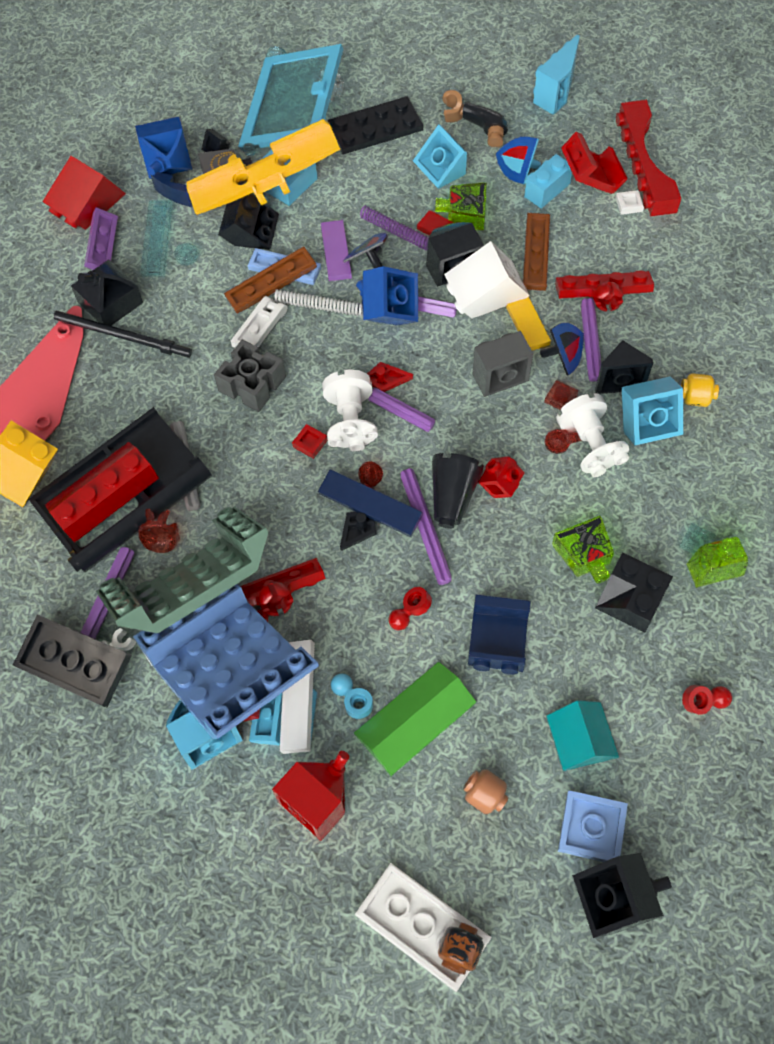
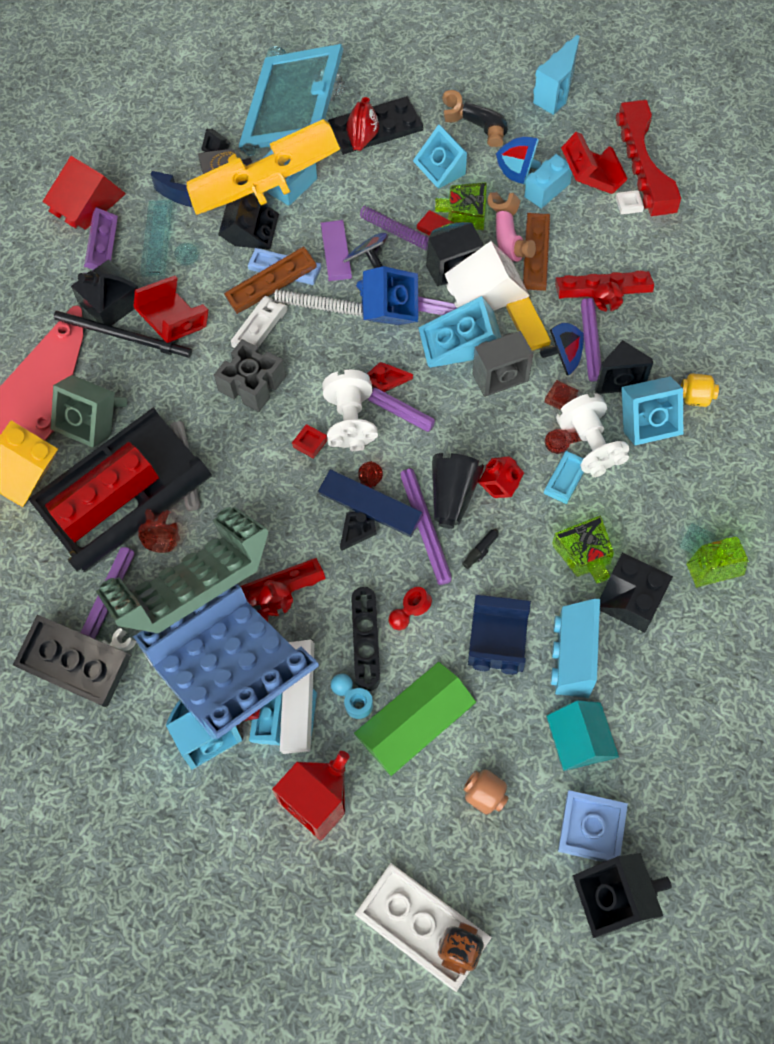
(83, 410): none -> sand green piece
(164, 146): blue piece -> none
(168, 311): none -> red panel
(362, 124): none -> red hat
(365, 638): none -> black beam
(456, 334): none -> medium azure slope
(481, 549): none -> piece
(507, 240): none -> piece
(565, 478): none -> medium azure tile
(576, 649): none -> medium azure slope
(718, 697): red plate -> none

